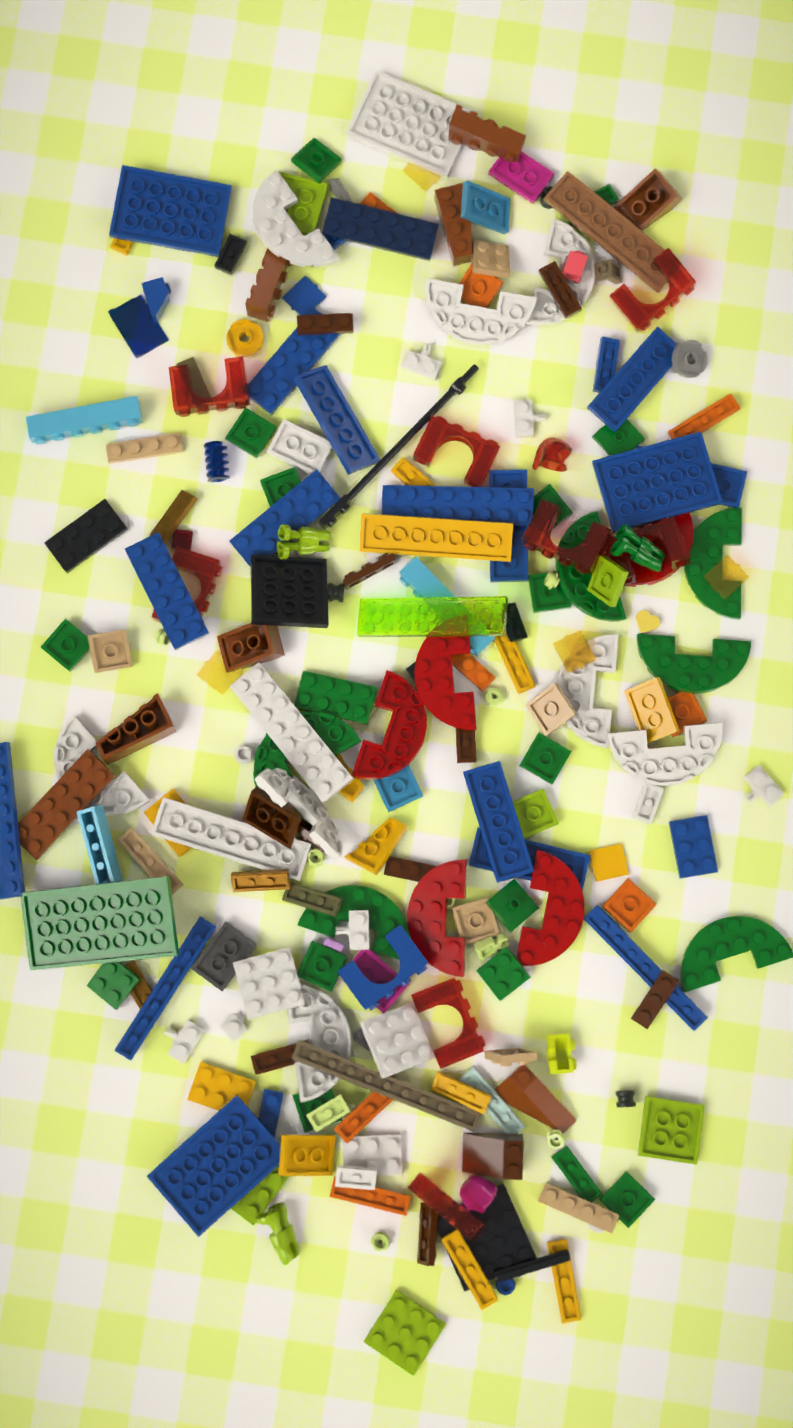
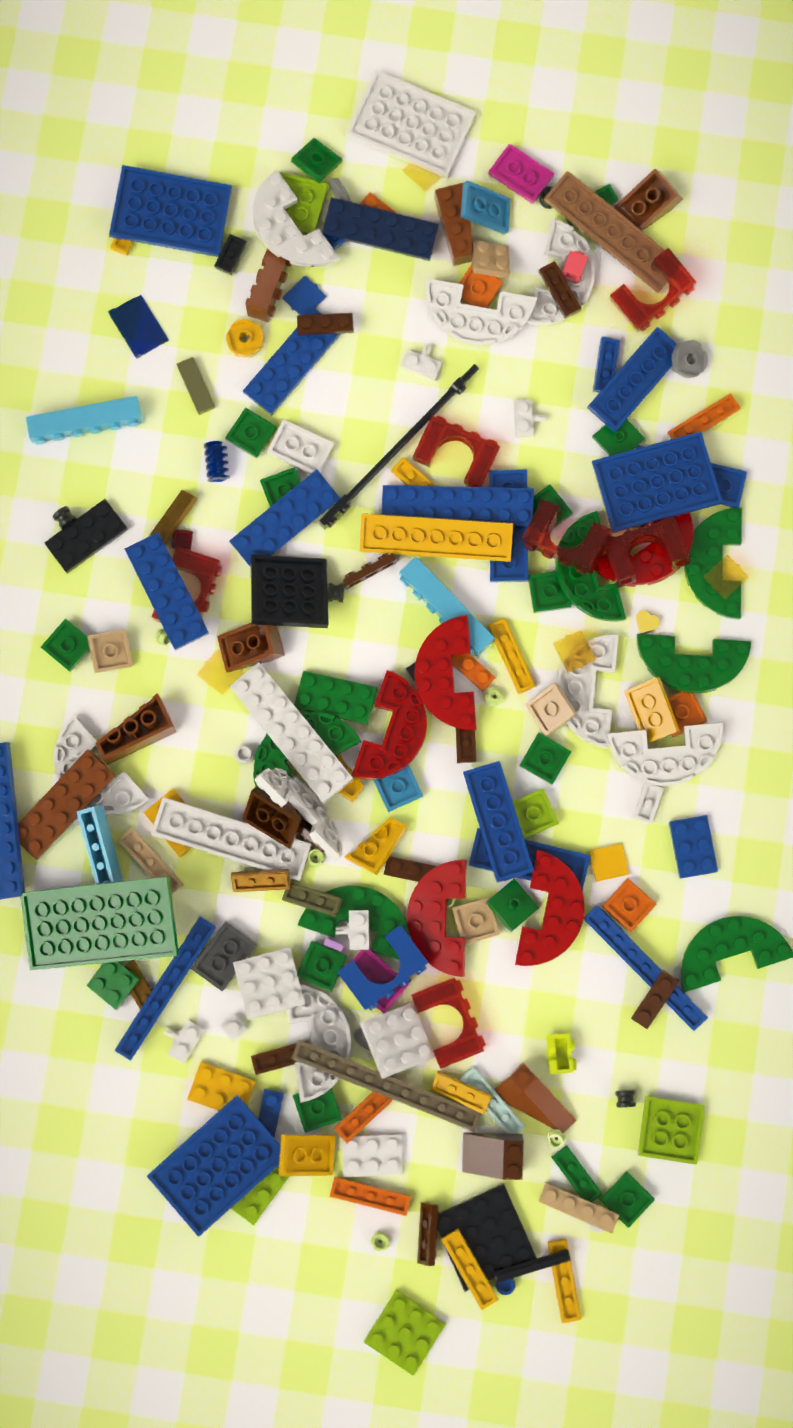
(64, 517): none -> pearl dark grey wheel
(144, 448): tan plate -> none
(156, 296): blue slope -> none
(233, 395): clear red arch -> none
(283, 1234): lime piece -> none
(307, 543): lime piece -> none
(328, 1113): yellowish green plate -> none
(337, 419): blue plate -> none
(356, 1177): white plate -> none
(432, 617): clear neon green plate -> none
(458, 1216): clear red arch -> none
(477, 1193): dark pink hair -> none
(485, 135): dark orange wedge -> none
(488, 947): yellowish green plate -> none
(503, 973): green plate -> none
(506, 1057): tan plate -> none
(514, 624): black plate -> none
(551, 580): yellowish green plate -> none
(552, 454): clear red piece -> none
(607, 581): lime plate -> none
(609, 271): dark tan bracket -> none
(642, 552): green piece -> none
(762, 787): white plate -> none

